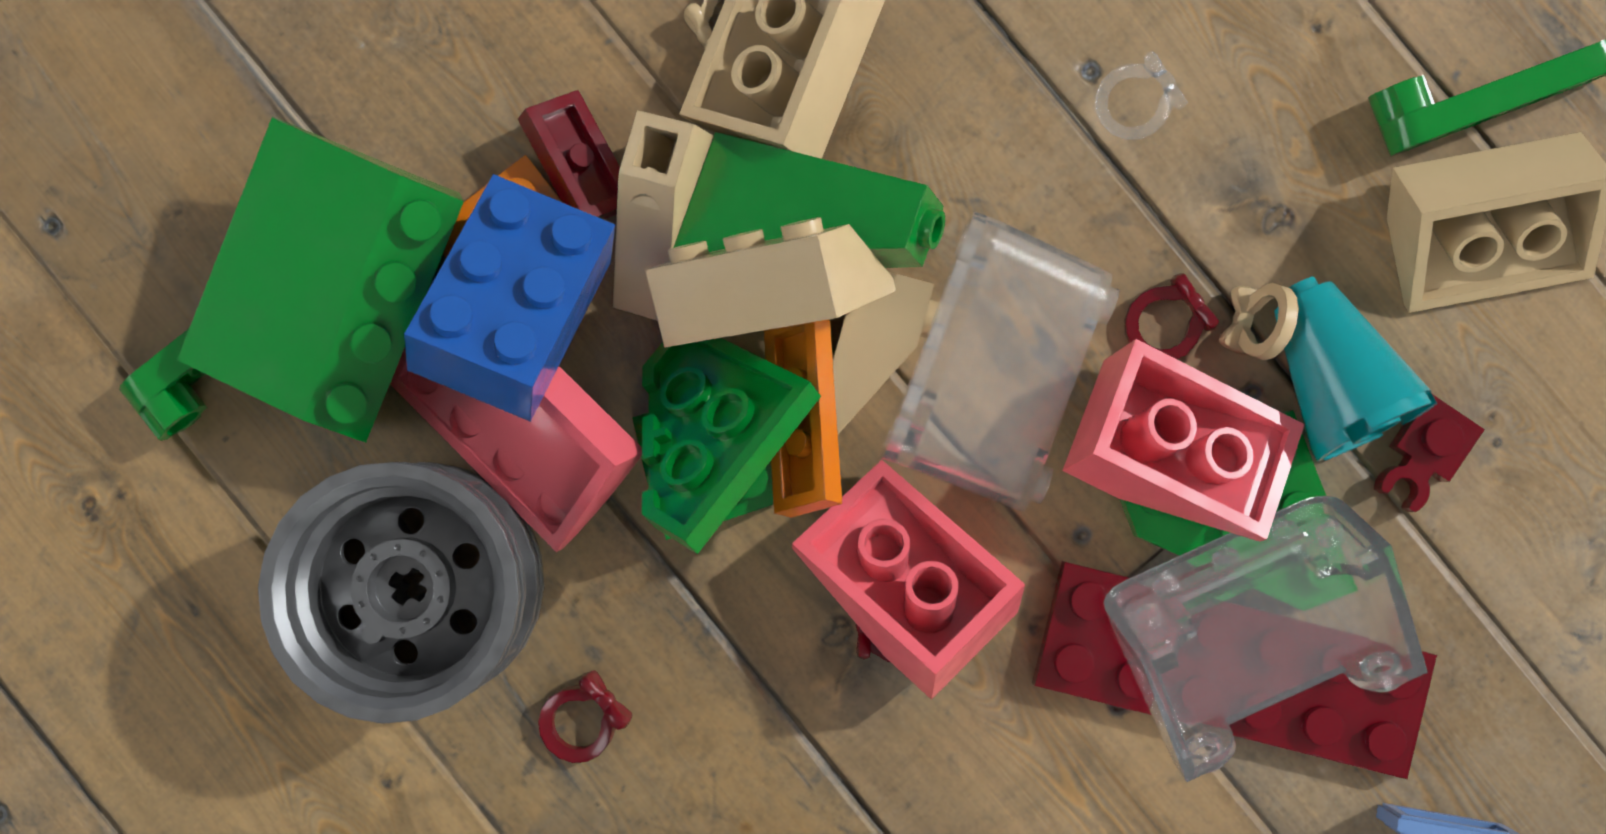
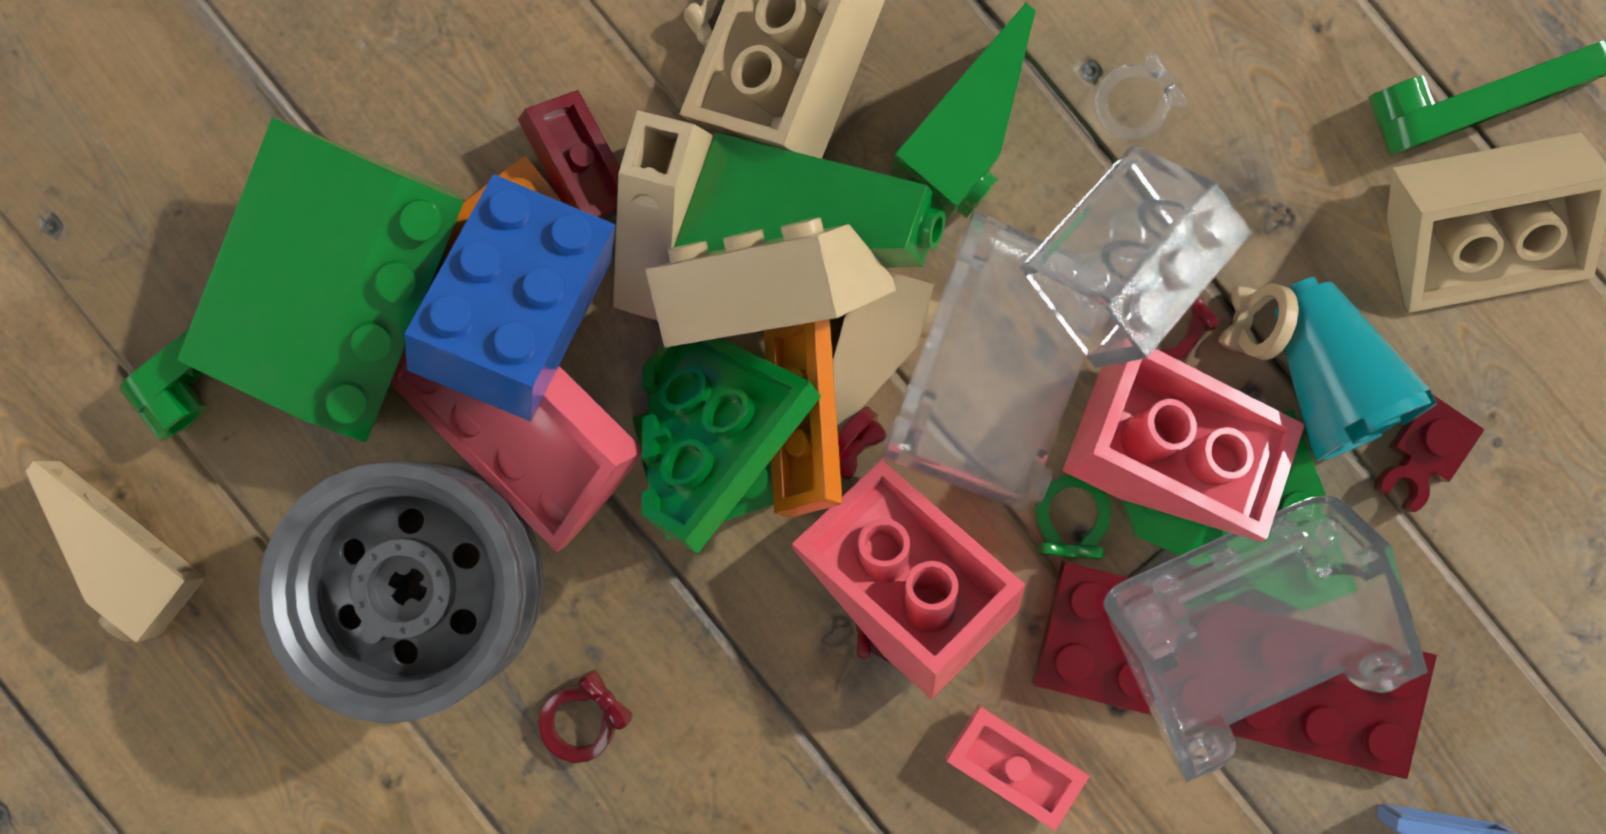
(114, 559): none -> tan slope
(859, 433): none -> dark red piece
(968, 126): none -> green slope
(1016, 767): none -> coral plate
(1088, 546): none -> green piece
(1135, 255): none -> clear slope

